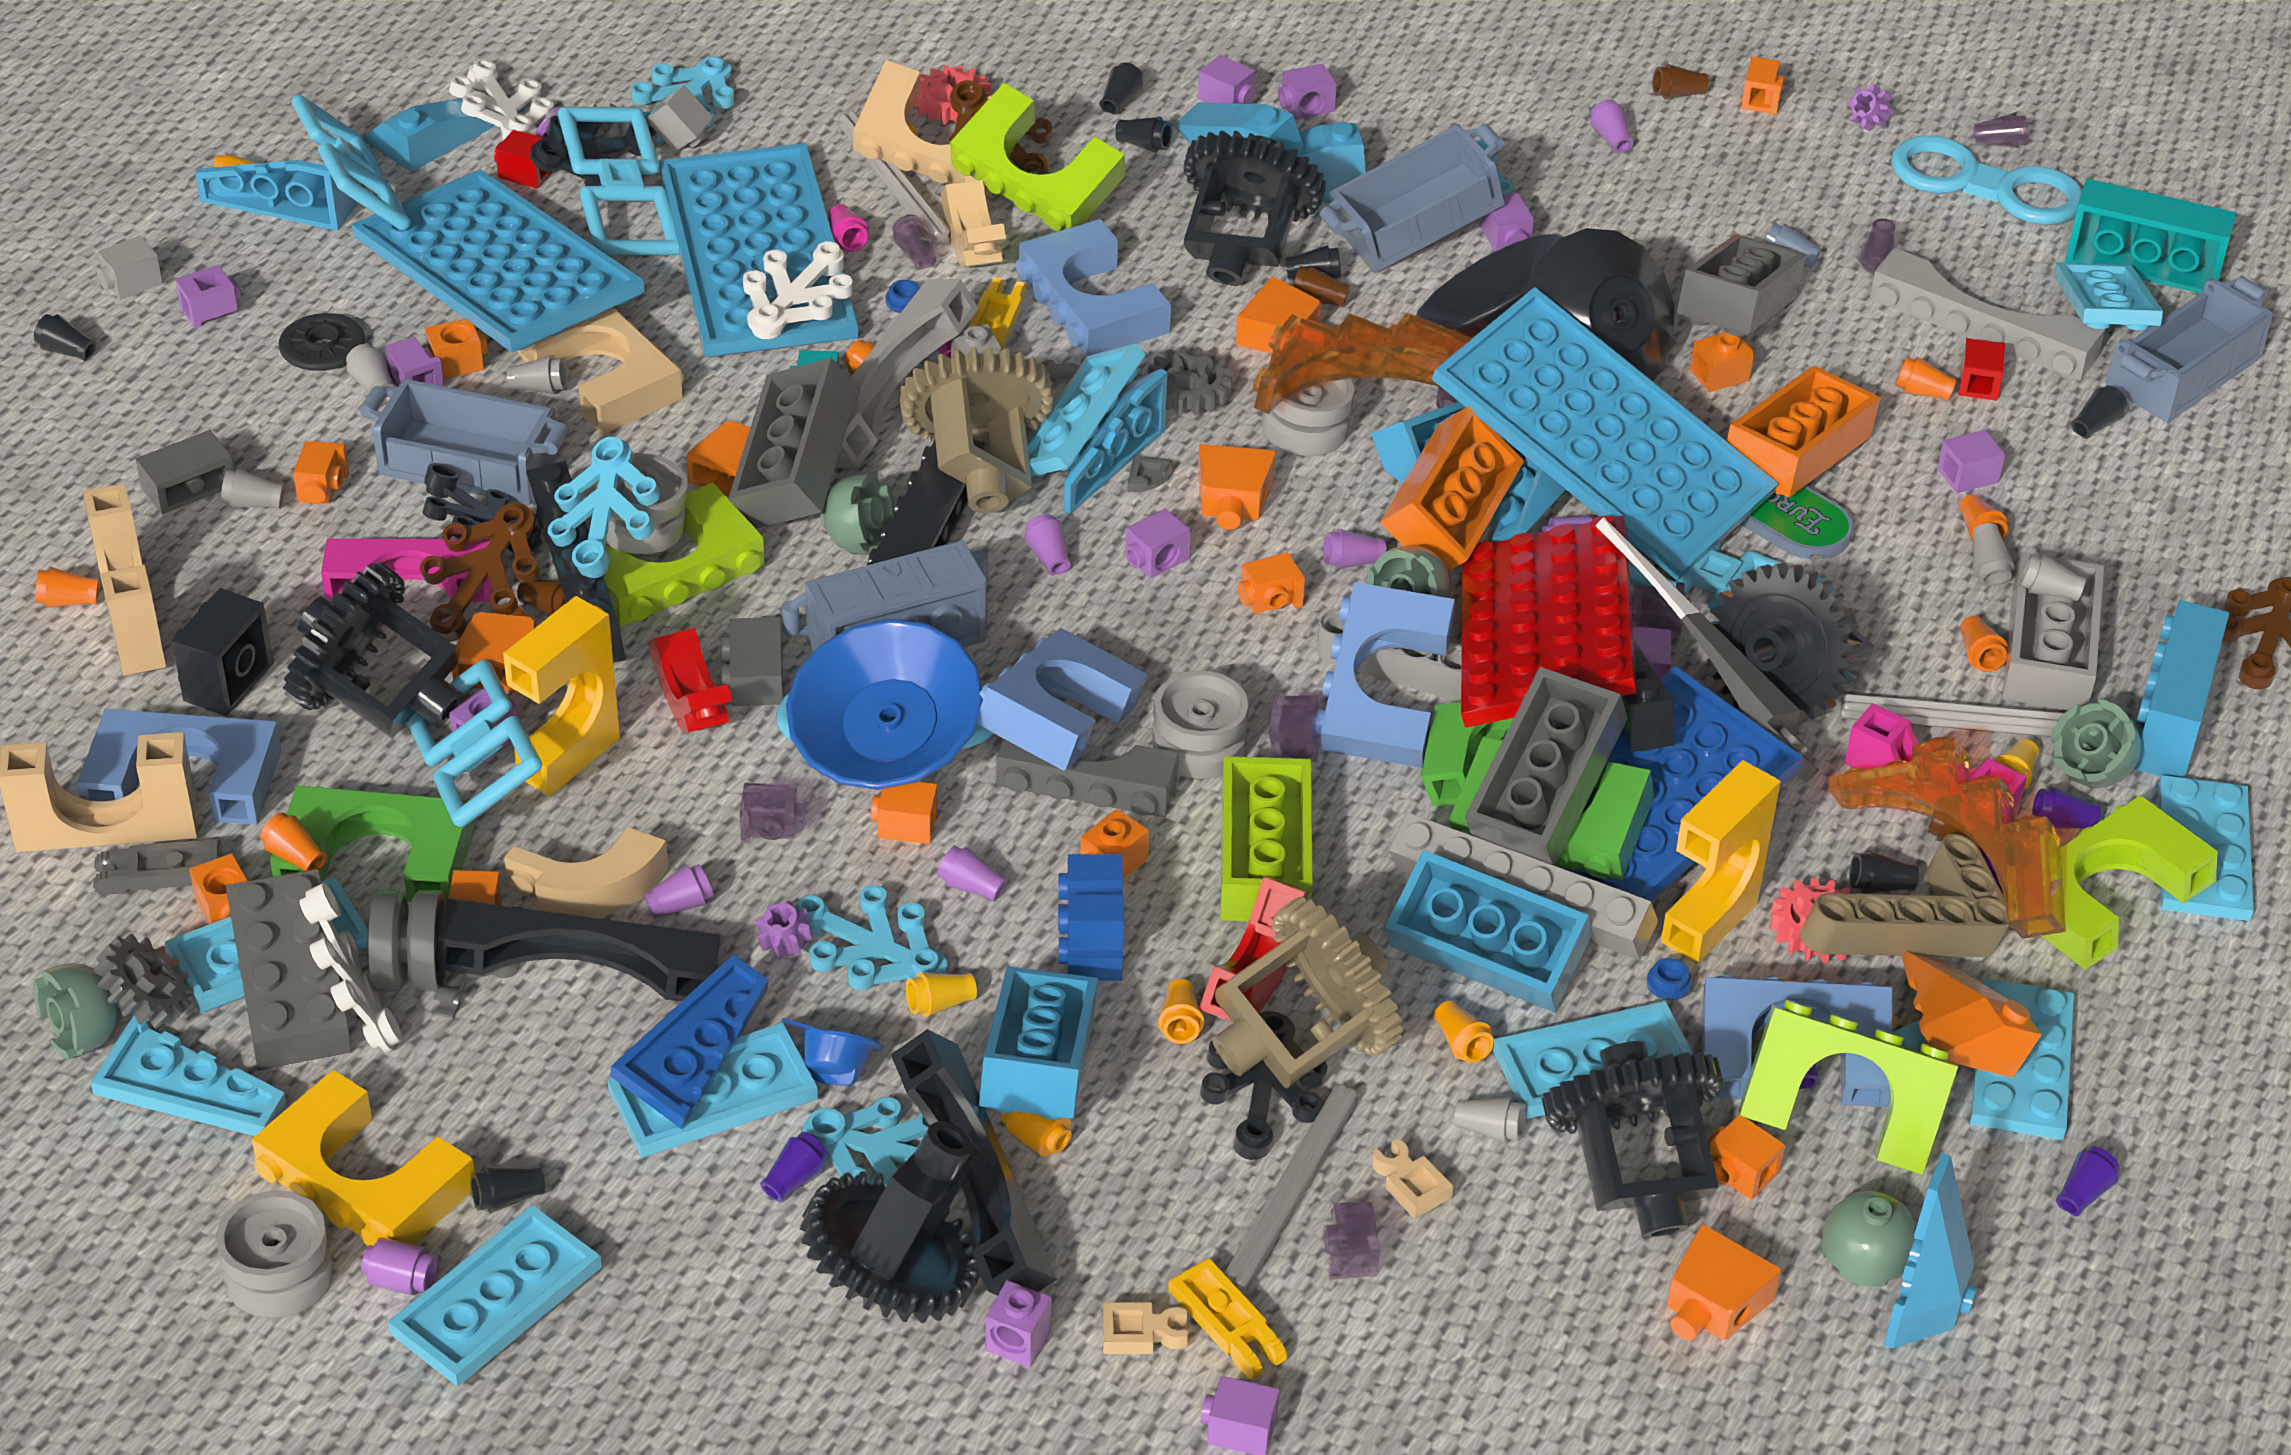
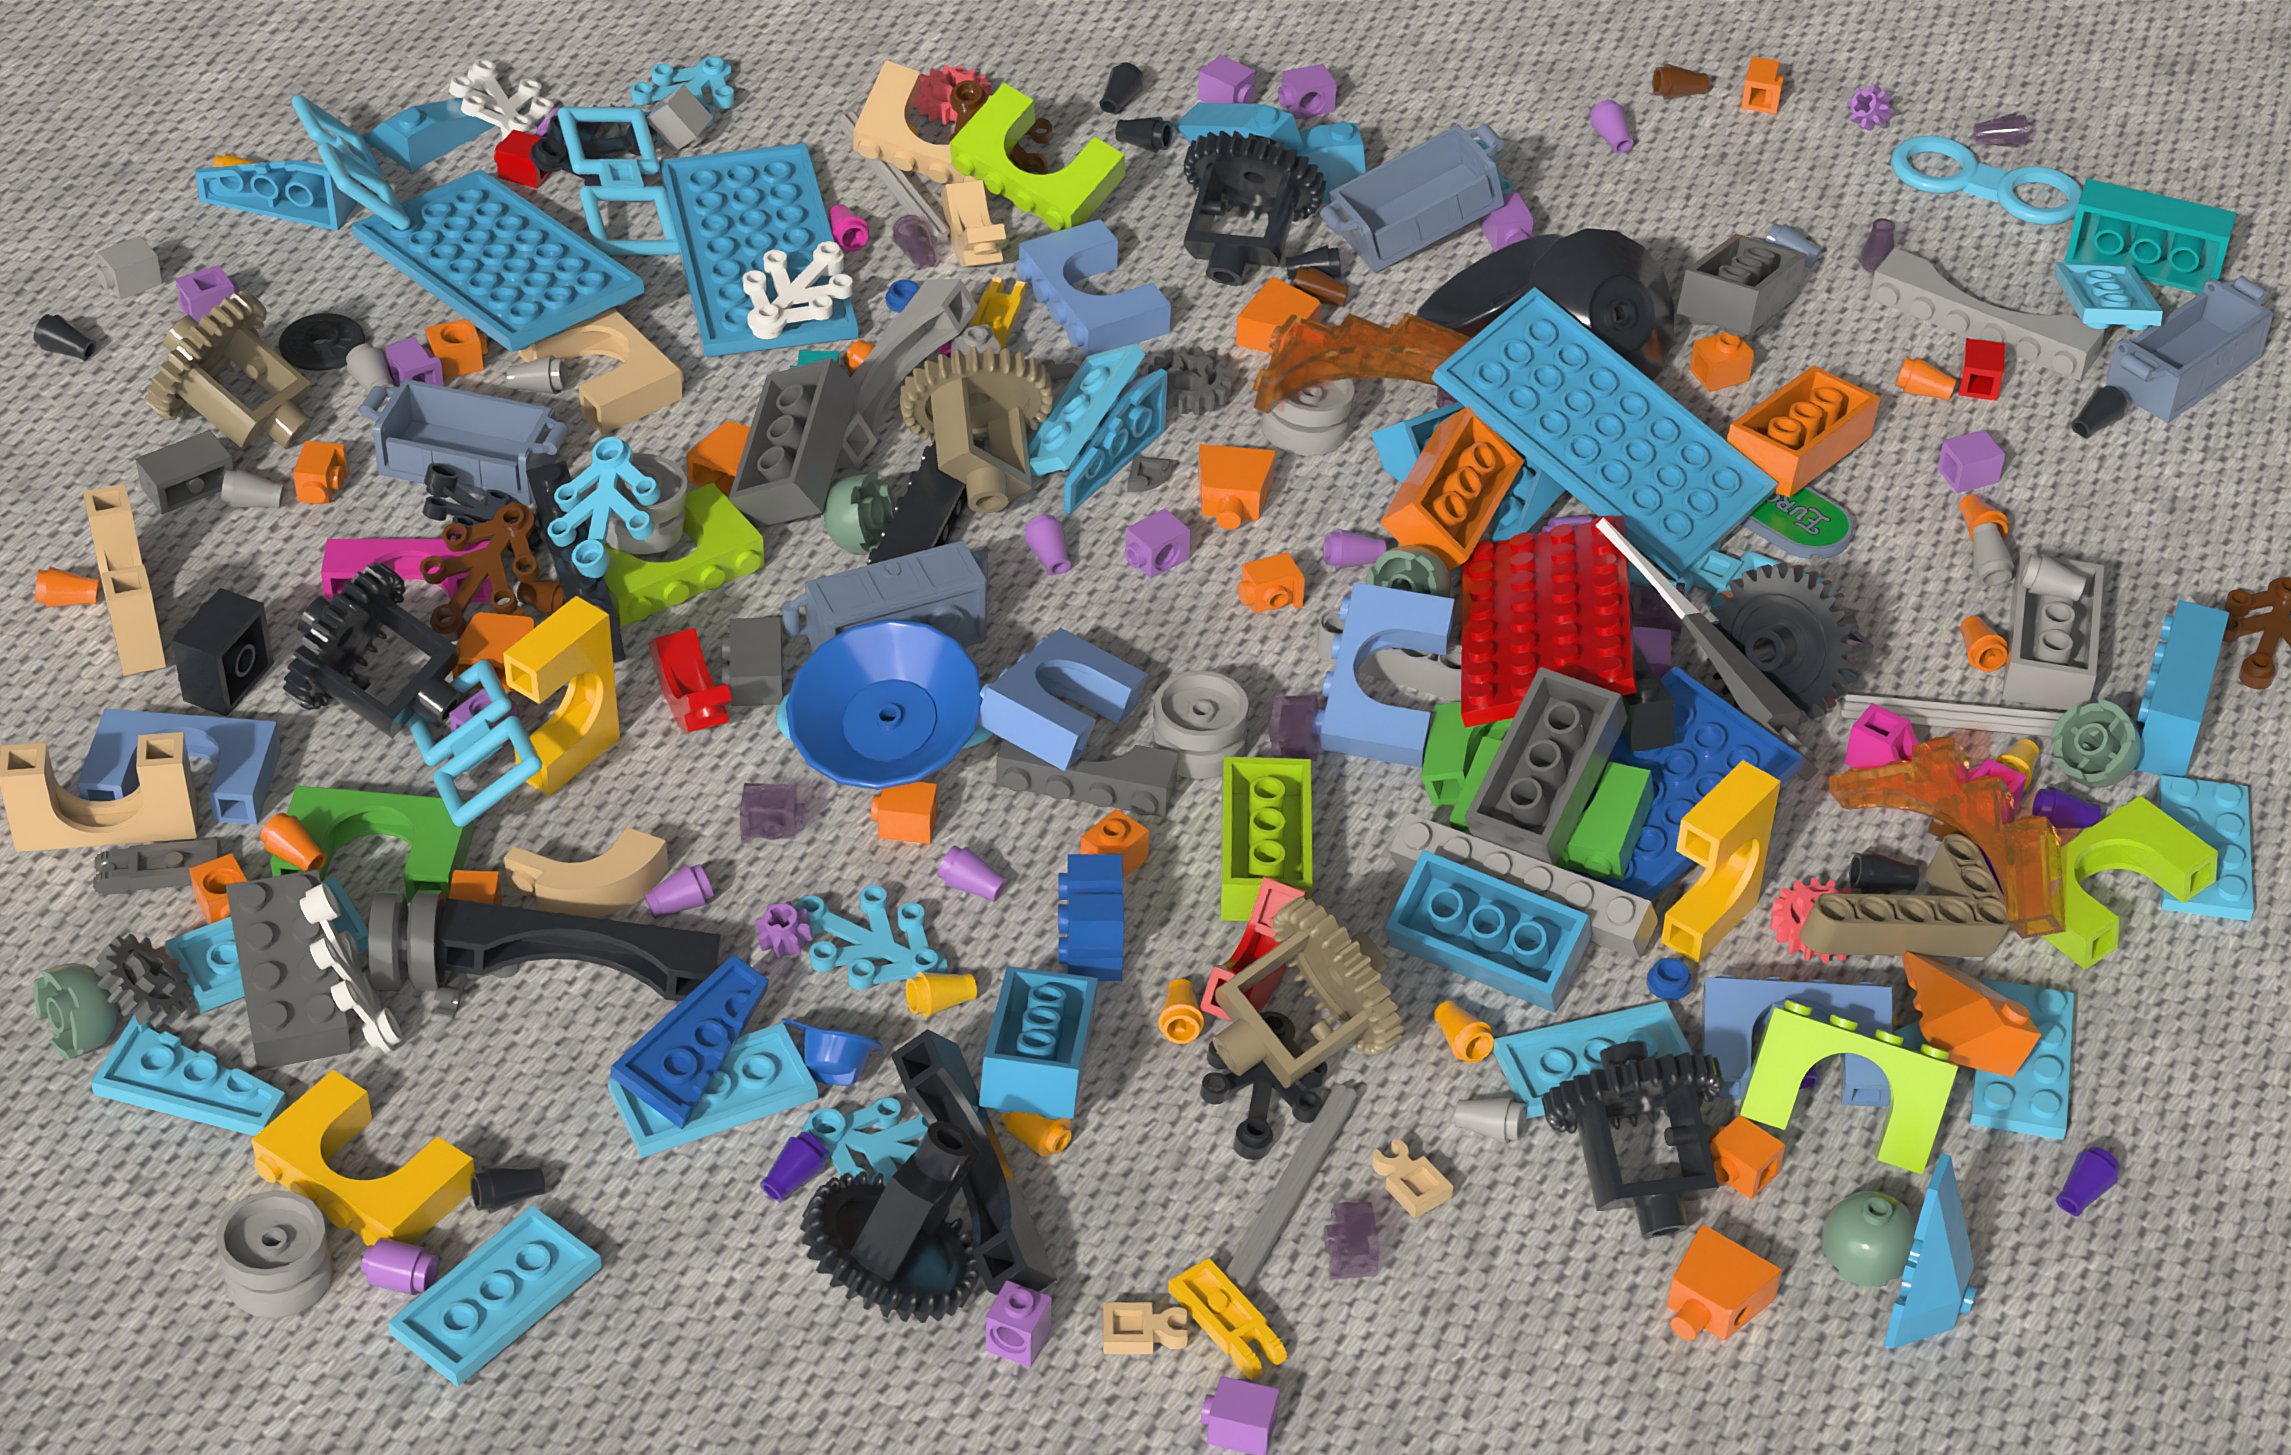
(204, 350): none -> dark tan piece

